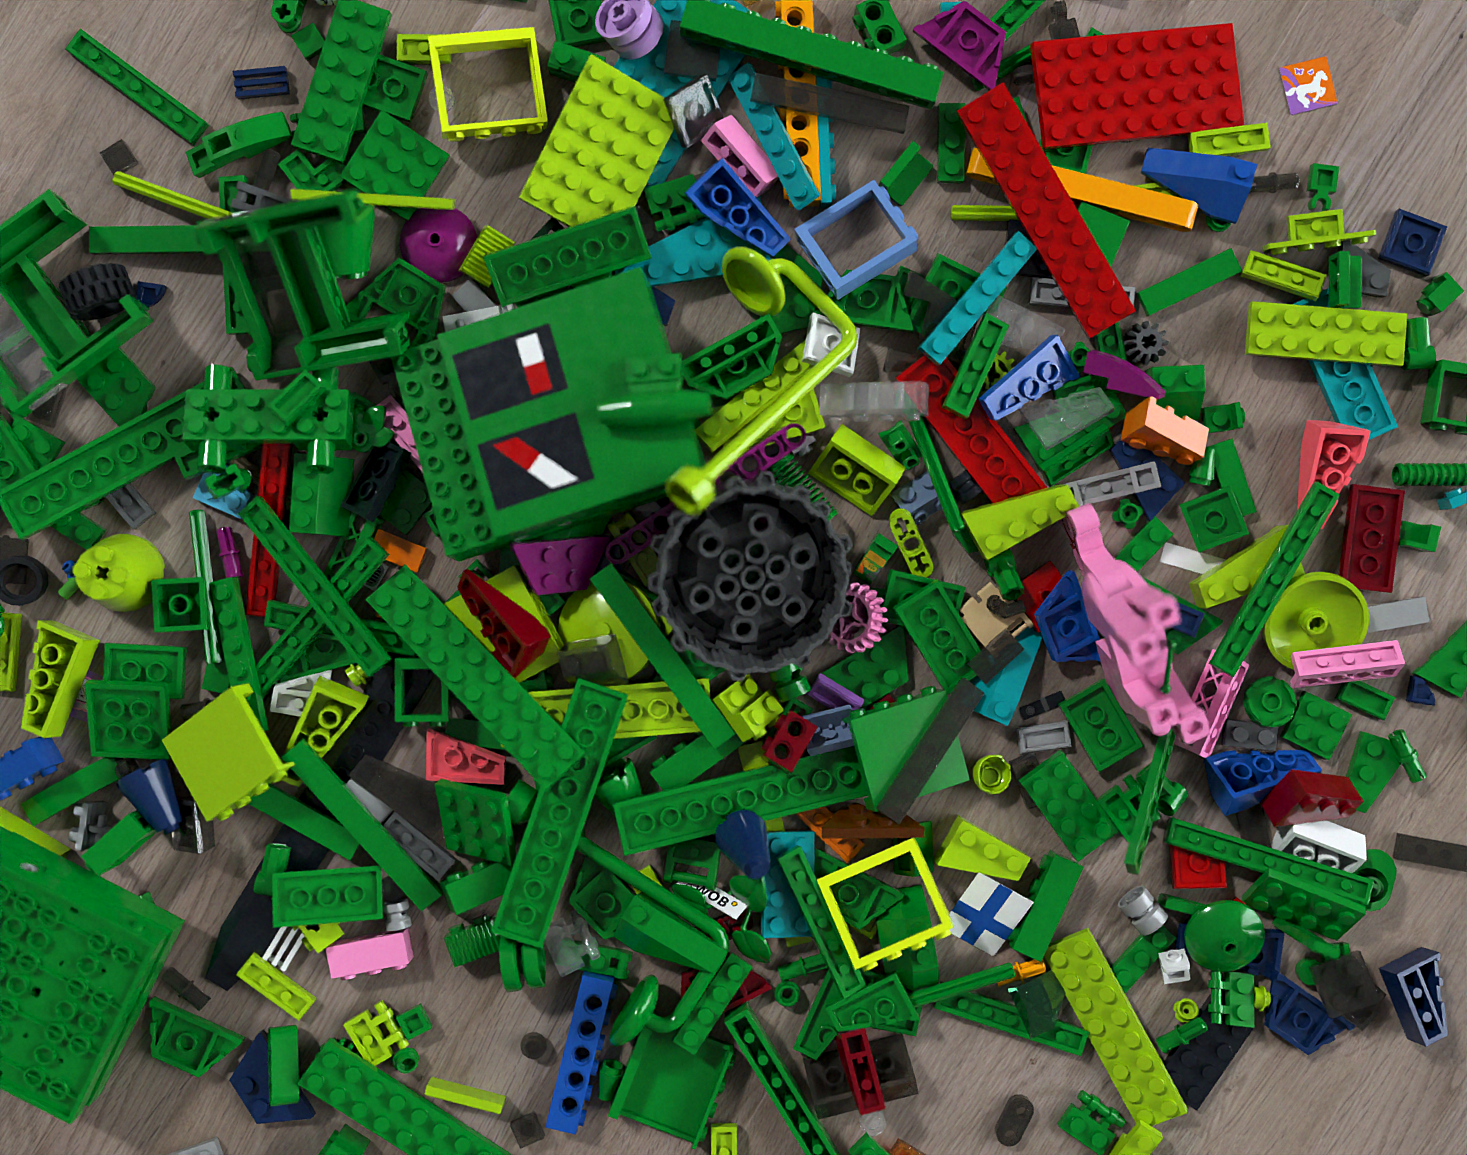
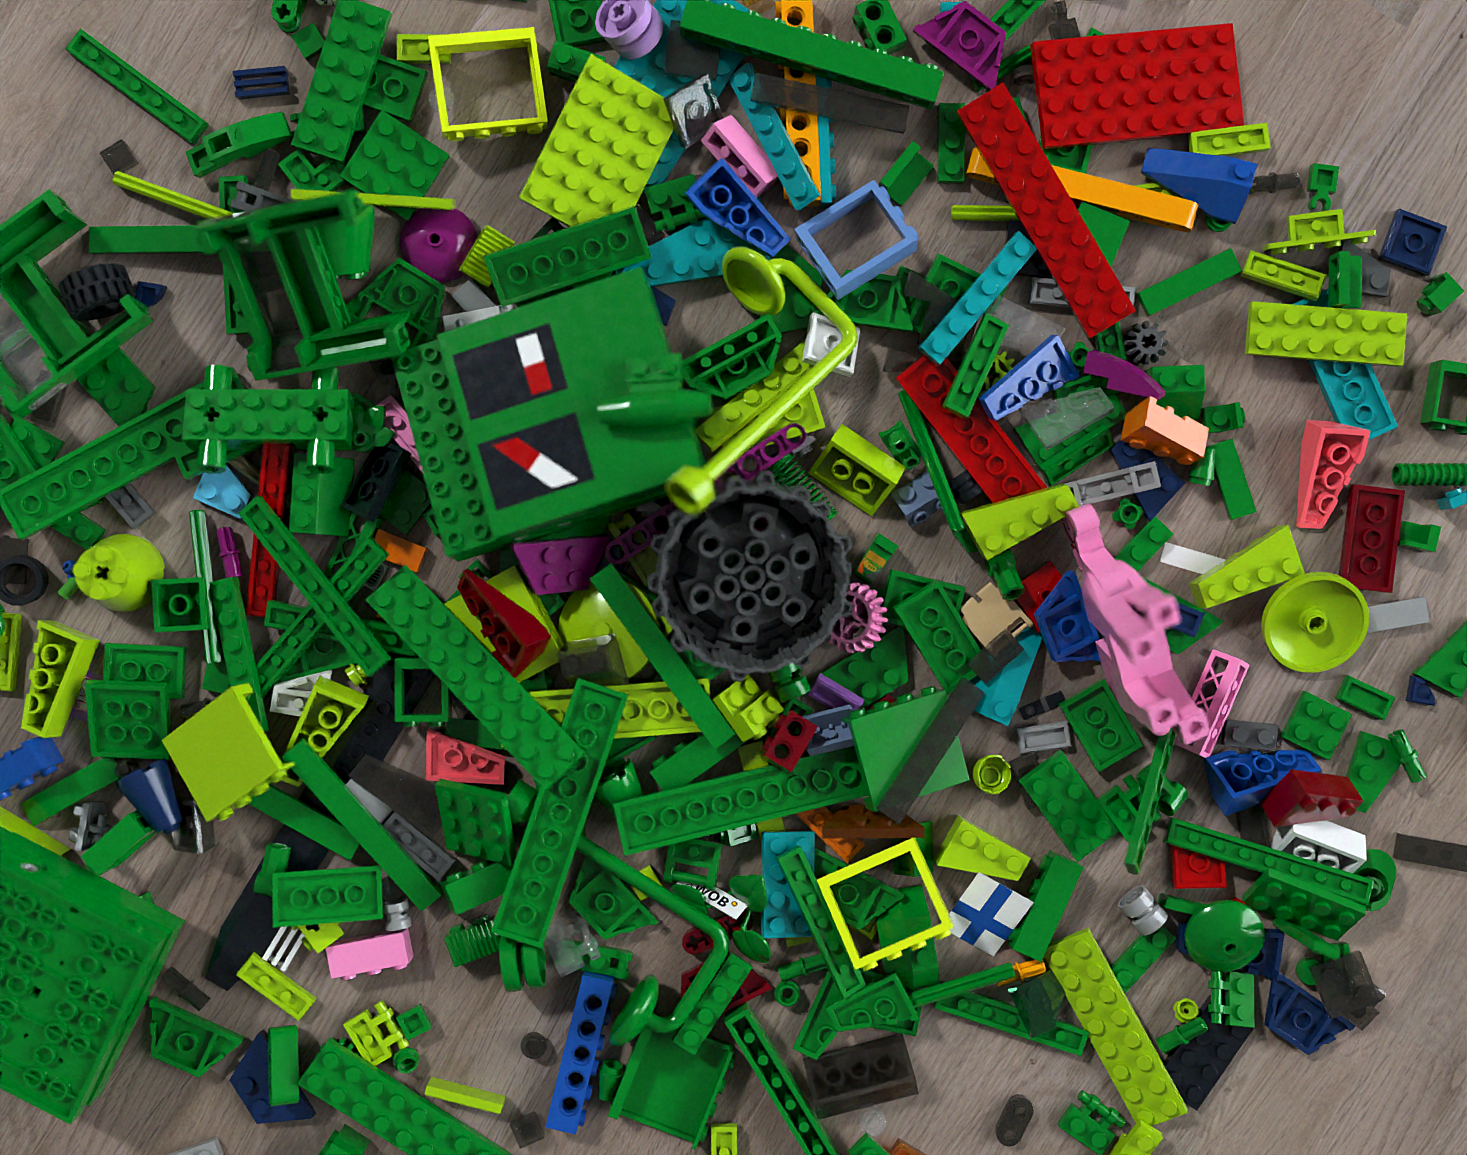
(228, 482): green animal -> none
(296, 397): green tile -> none
(662, 934): green wedge -> none
(745, 842): dark blue cone -> none
(860, 1071): dark red slope -> none
(874, 400): clear brick -> none
(913, 532): lime beam -> none
(1003, 609): clear smoke arm -> none
(1171, 646): green hinge -> none
(1174, 966): white bracket -> none
(1214, 518): green plate -> none
(1261, 998): lime plate -> none
(1269, 702): green tile -> none
(1274, 579): green tile -> none
(1308, 85): sticker -> none
(1346, 664): bright pink fence -> none
(1416, 995): dark blue wedge -> none
(1418, 351): green piece -> none

